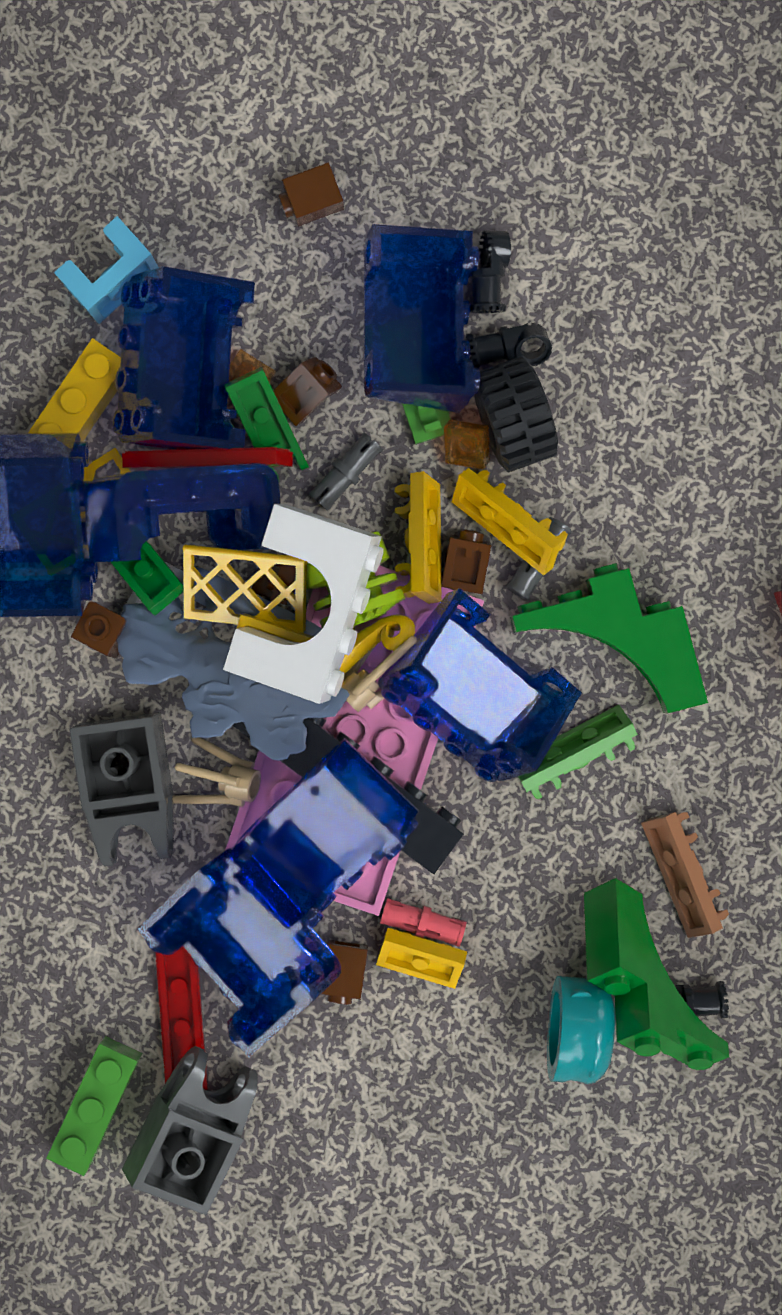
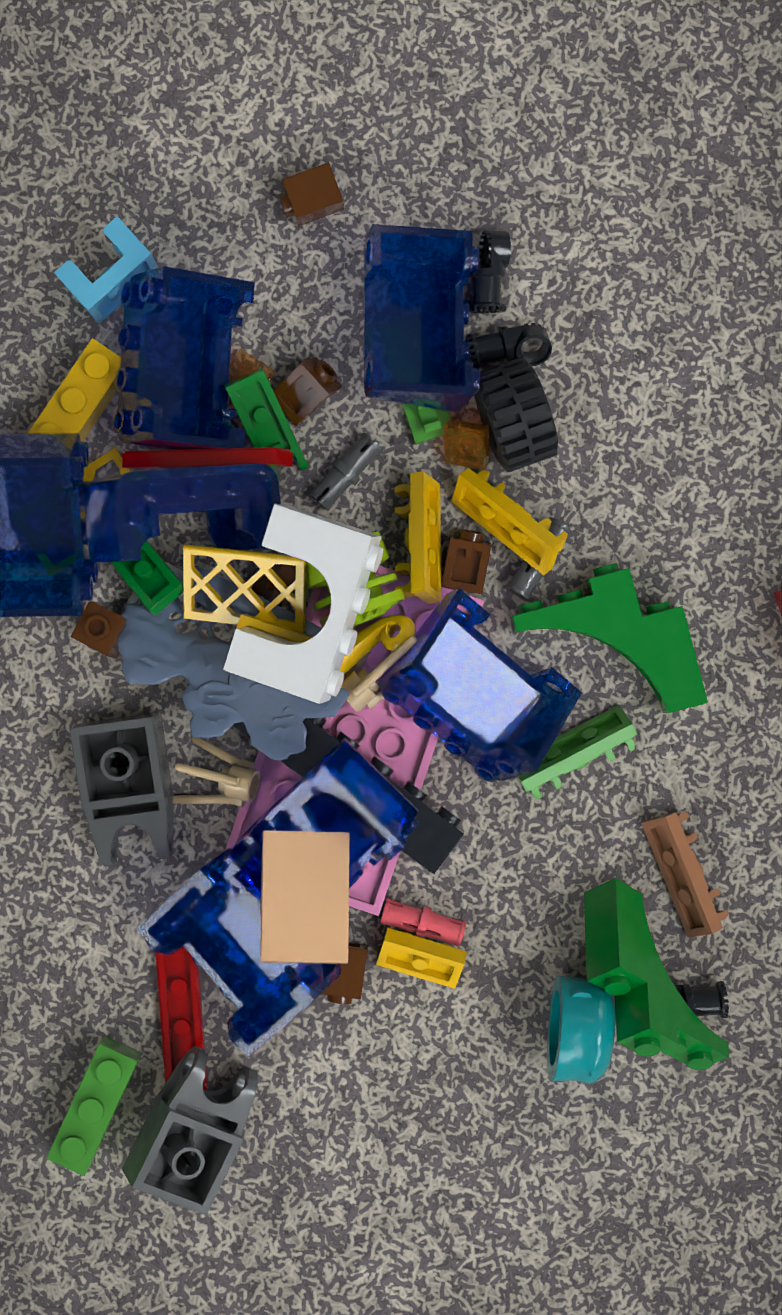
(304, 897): none -> light nougat tile

